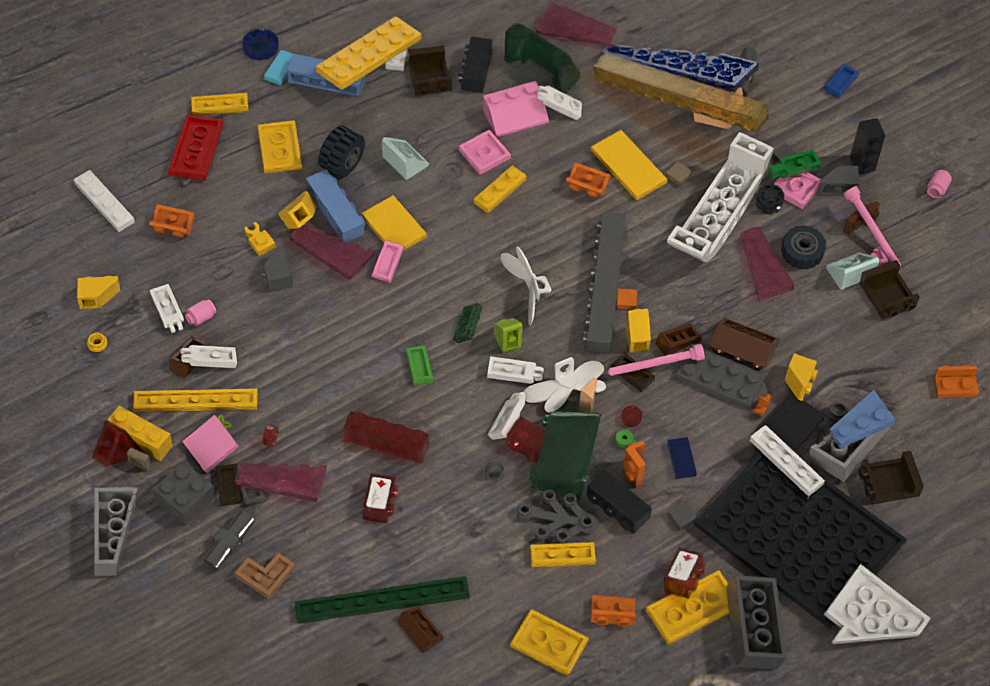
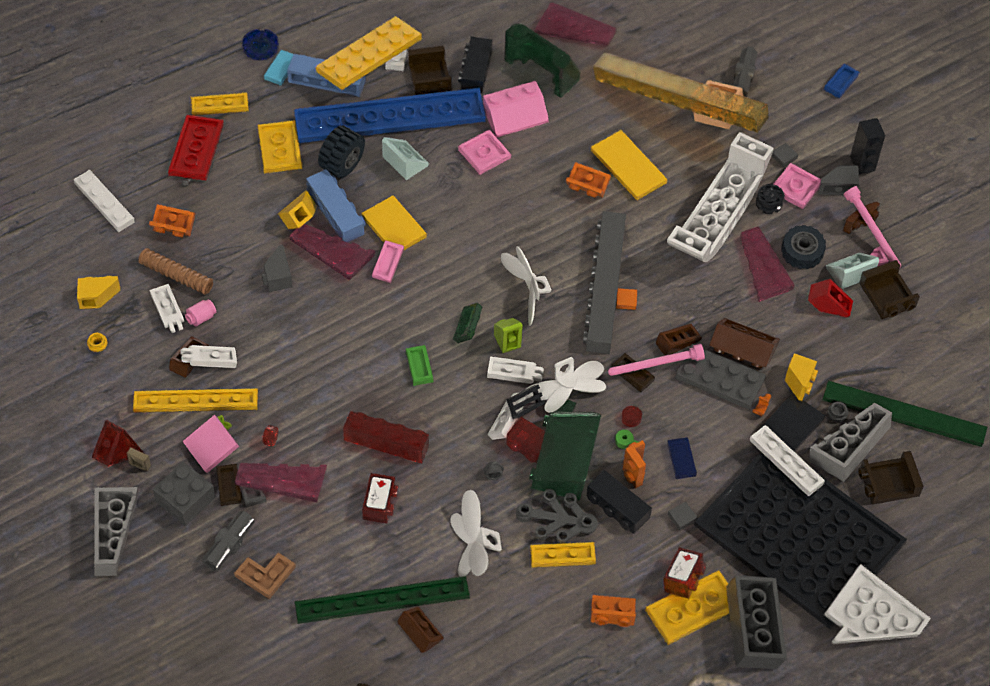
(147, 436): yellow brick -> none
(175, 271): none -> medium nougat piece
(260, 241): yellow plate -> none
(391, 114): none -> blue plate
(469, 530): none -> white piece
(500, 189): yellow plate -> none
(536, 396): none -> black tile
(549, 642): yellow tile -> none
(560, 102): white hinge -> none
(587, 396): light nougat slope -> none
(638, 330): yellow slope -> none
(678, 173): dark tan tile -> none
(719, 72): clear blue wing -> none
(795, 165): green hinge -> none
(830, 298): none -> red slope
(862, 421): medium blue wing -> none
(908, 414): none -> dark green tile
(939, 183): bright pink brick -> none
(956, 381): orange bracket -> none

